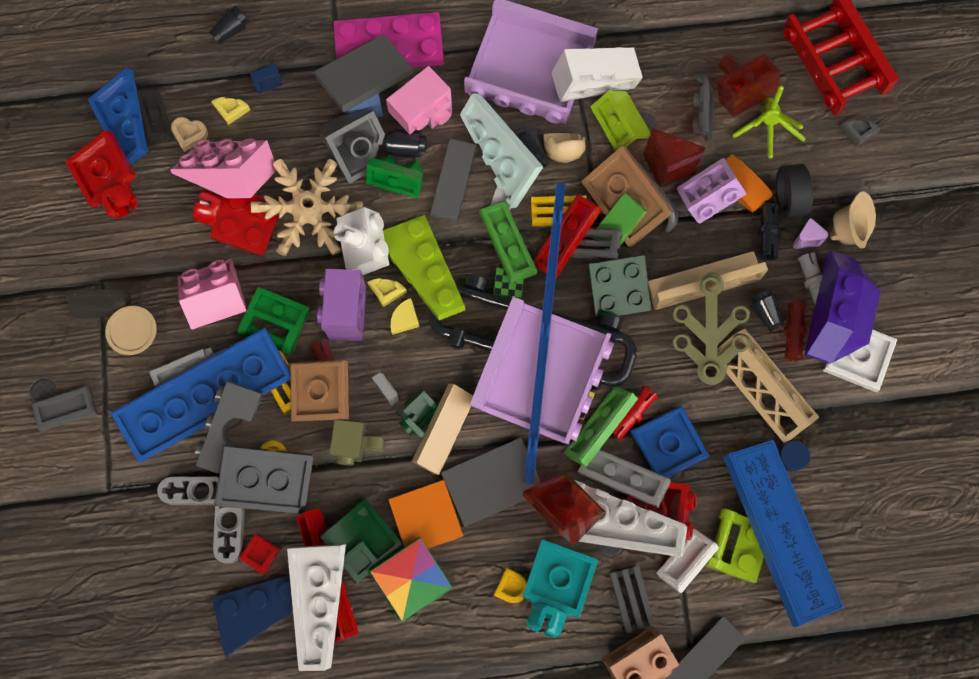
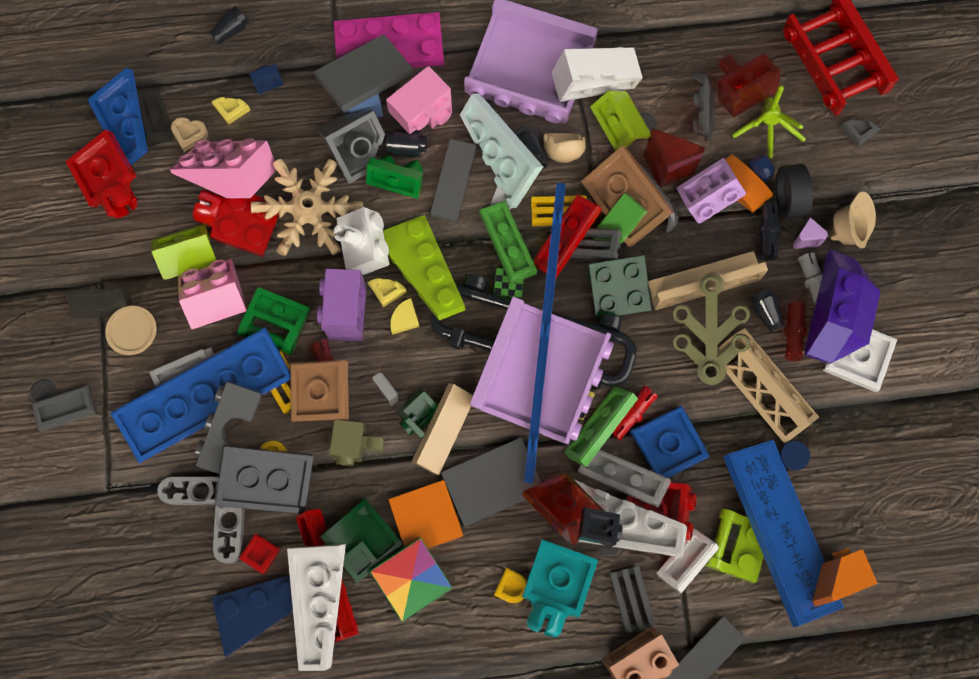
(183, 251): none -> lime panel
(600, 527): none -> black bracket
(762, 167): none -> dark blue tile
(843, 576): none -> orange slope

